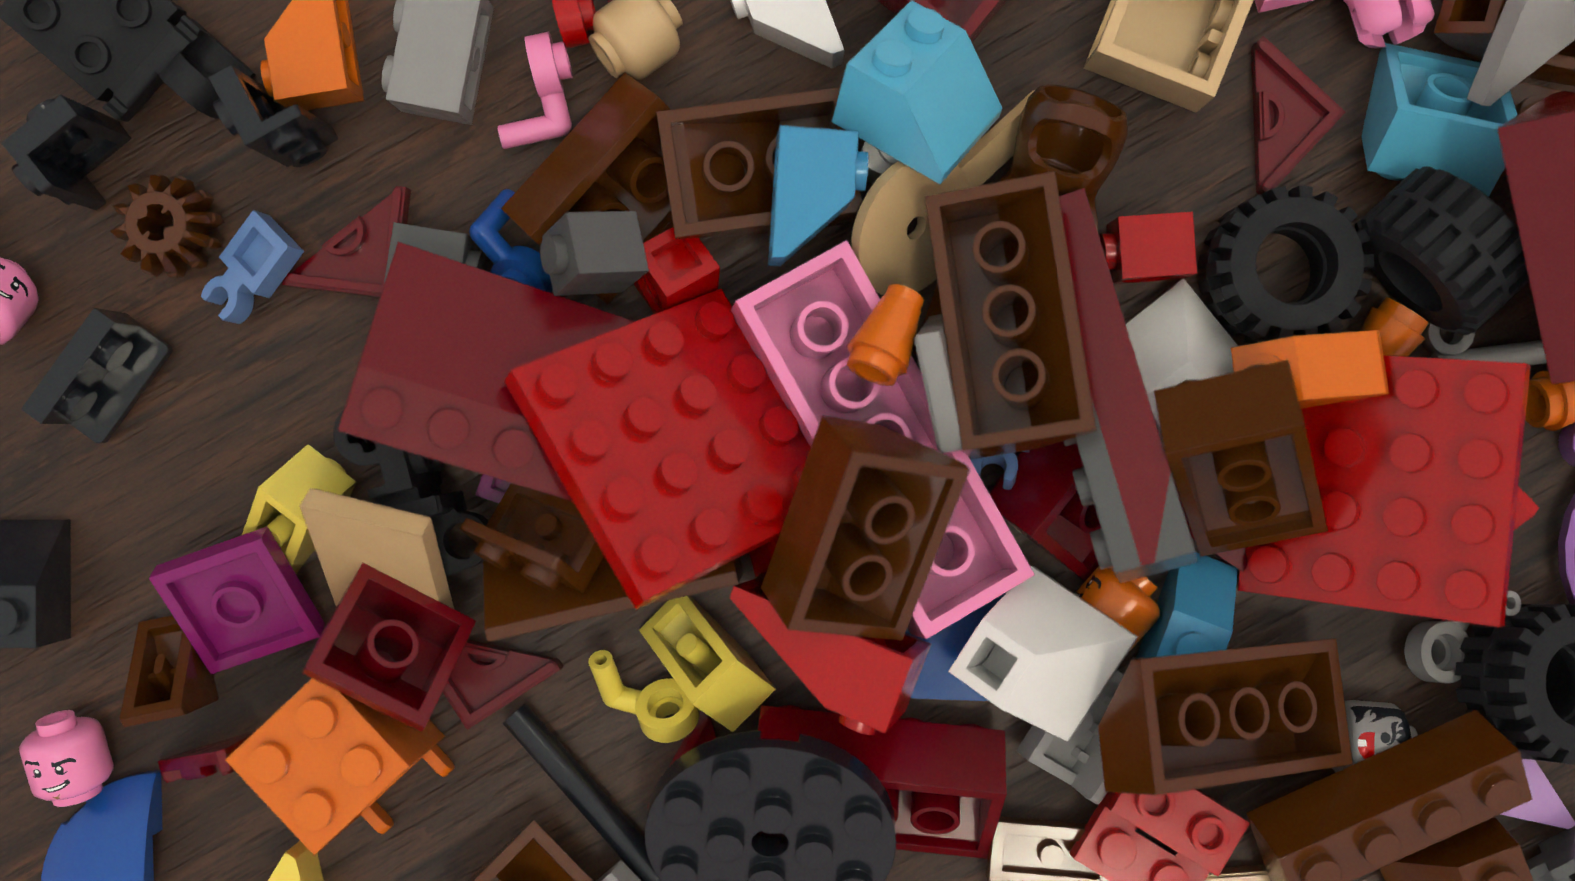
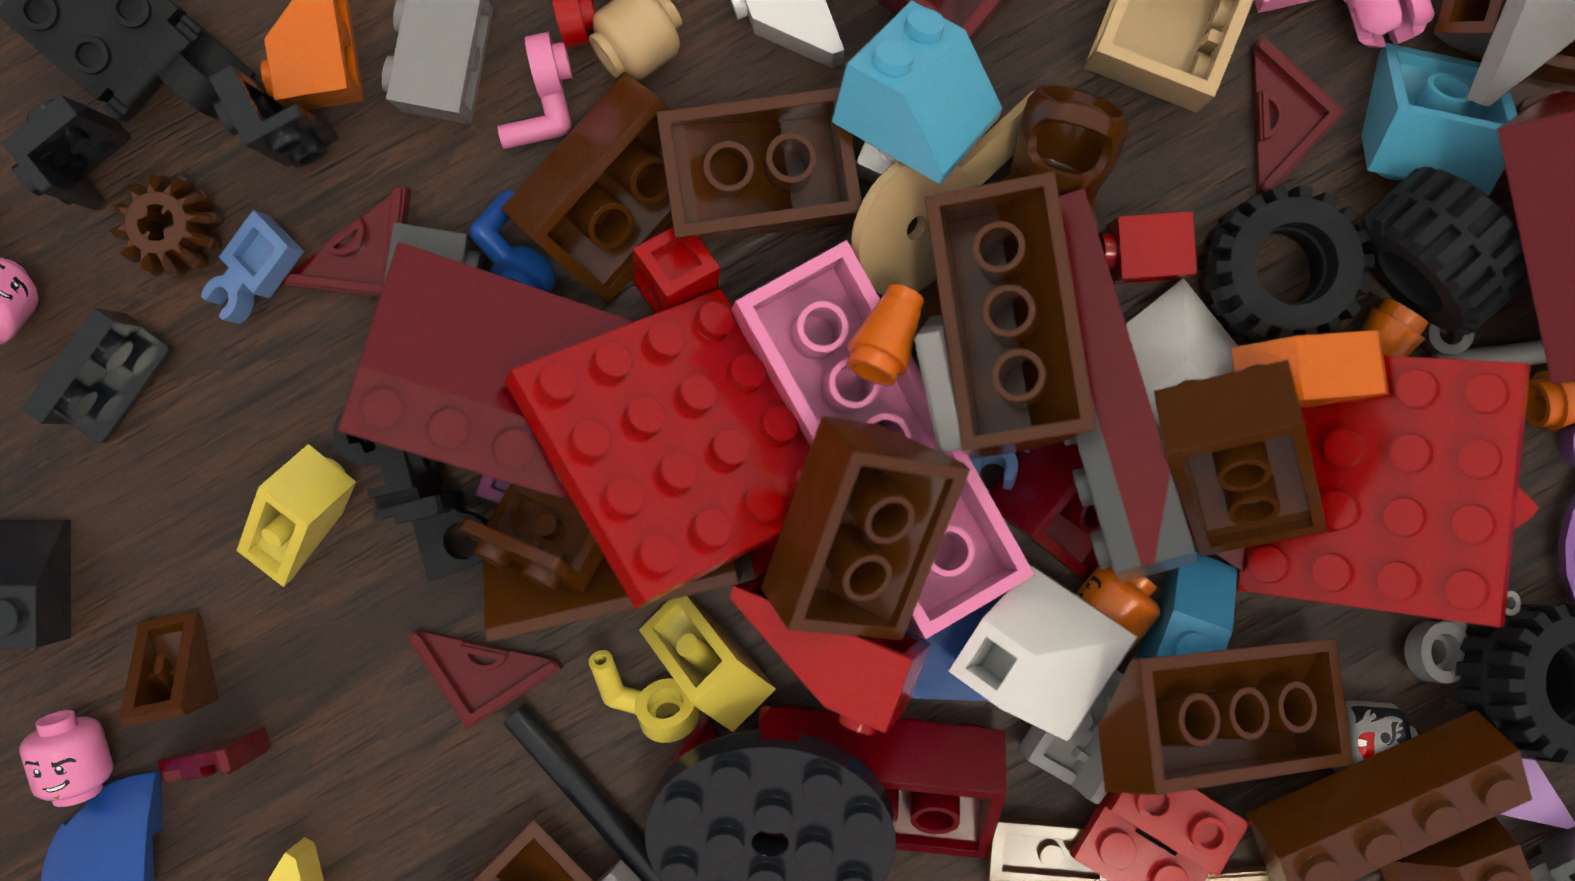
(238, 600): magenta plate -> none
(330, 762): orange container -> none
(383, 537): tan tile -> none
(390, 647): dark red slope -> none
(594, 253): dark grey brick -> none
(811, 185): dark azure slope -> none

